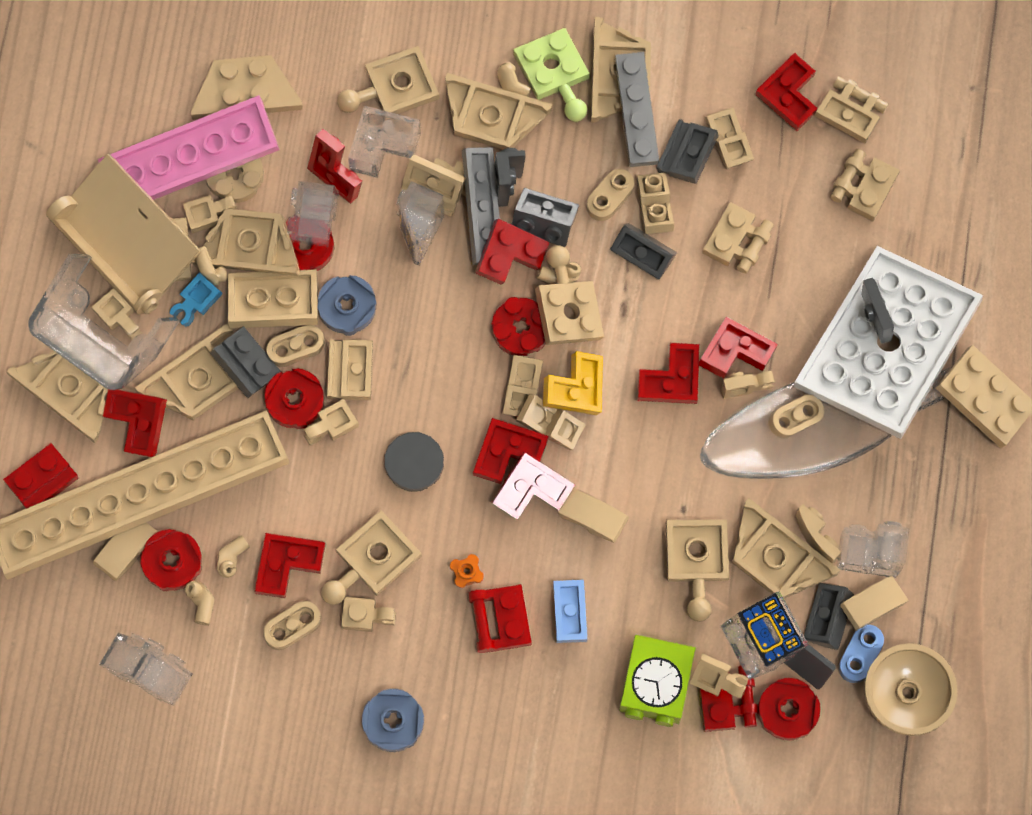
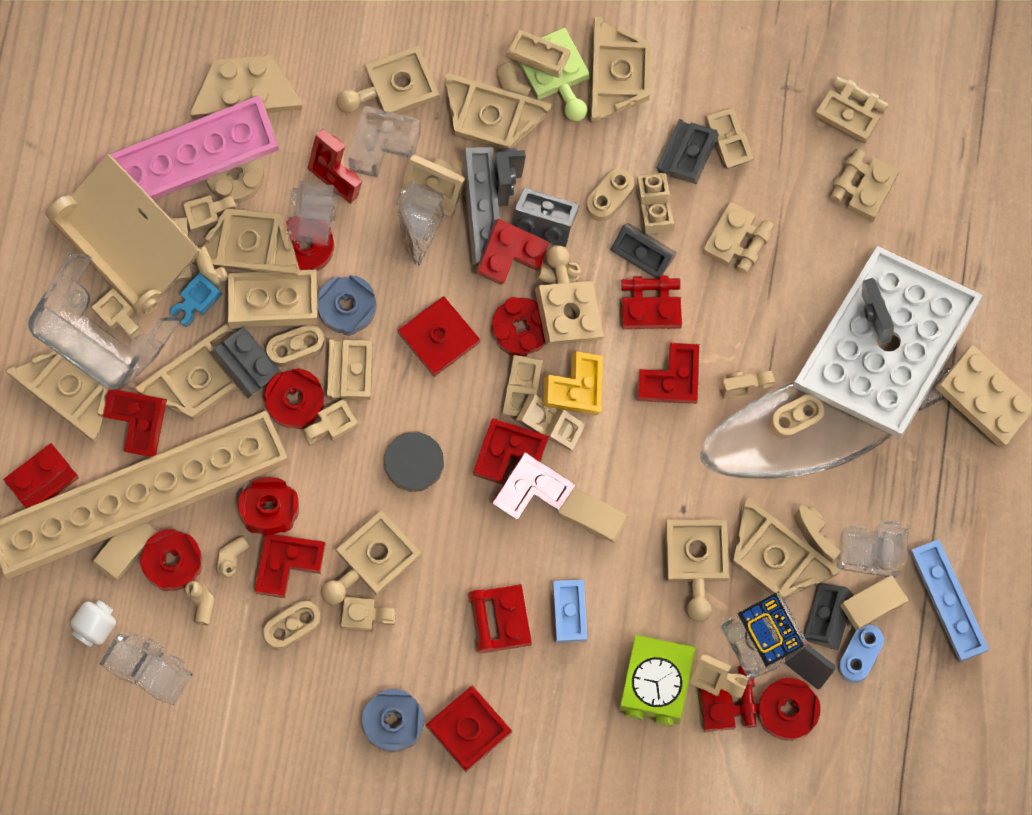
(93, 623): none -> white head
(268, 521): none -> red plate
(439, 336): none -> red plate
(463, 579): orange plate -> none
(469, 728): none -> red plate
(538, 53): none -> tan plate
(636, 109): light grey plate -> none
(651, 312): none -> red plate
(735, 342): plate -> none
(783, 94): red plate -> none
(924, 674): tan dish -> none
(949, 600): none -> light blue plate

